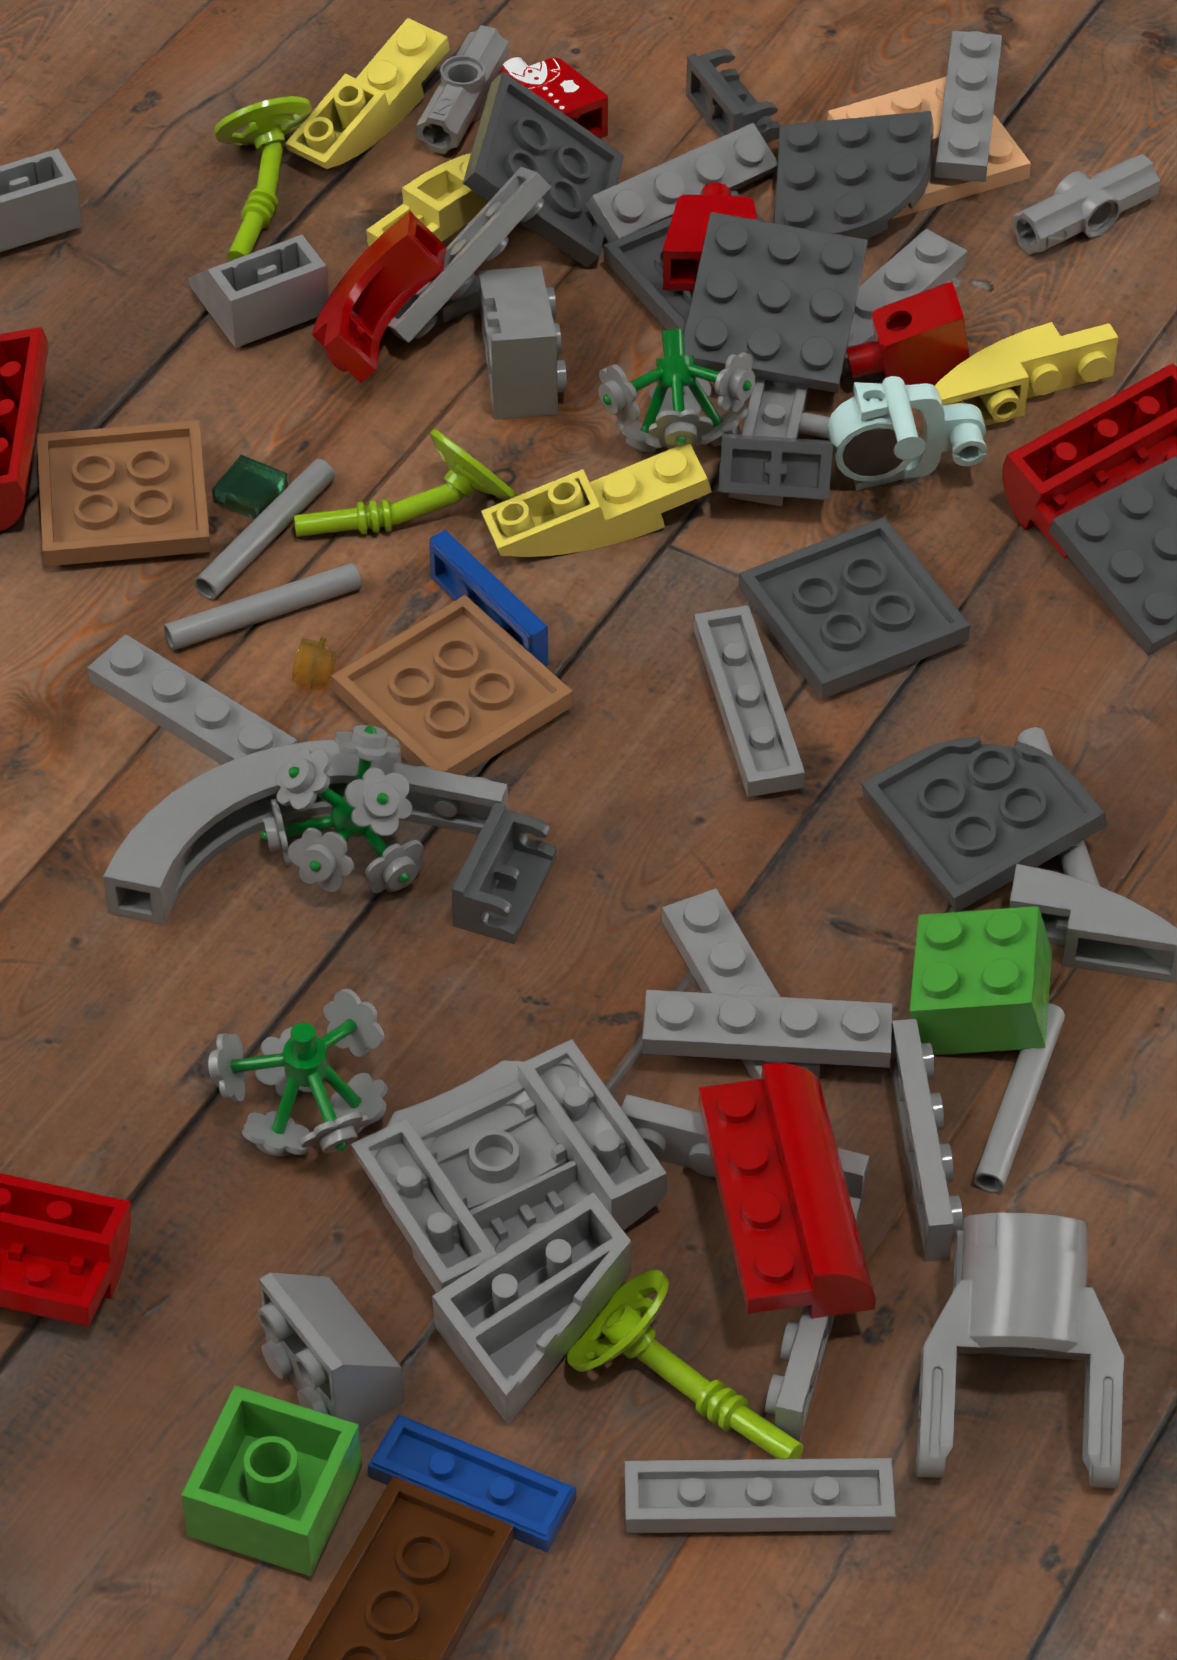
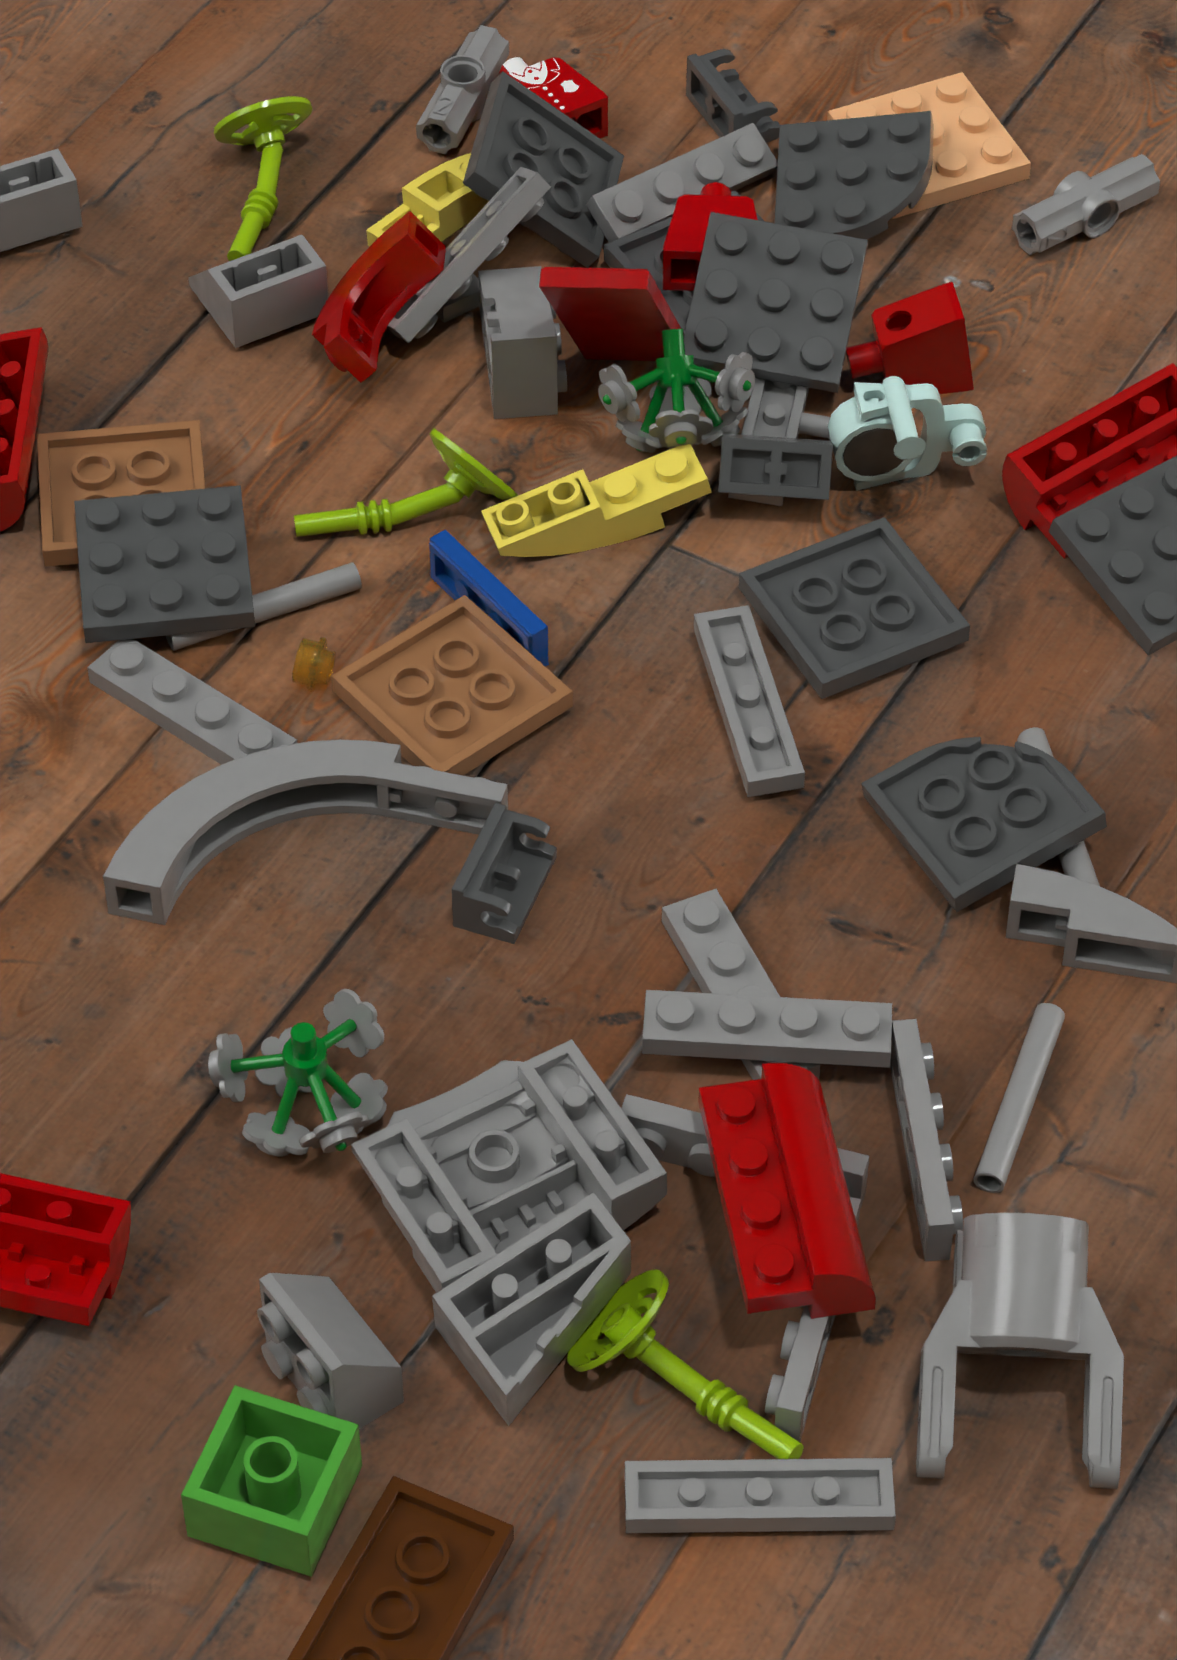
(163, 564): none -> dark grey plate
(249, 486): clear green tile -> none
(264, 529): light grey piece -> none
(367, 809): light grey plant -> none
(373, 103): light yellow slope -> none
(476, 1479): blue tile -> none
(610, 311): none -> red tile
(916, 268): light grey plate -> none
(968, 106): light grey plate -> none
(982, 980): bright green brick -> none
(1029, 366): light yellow slope -> none

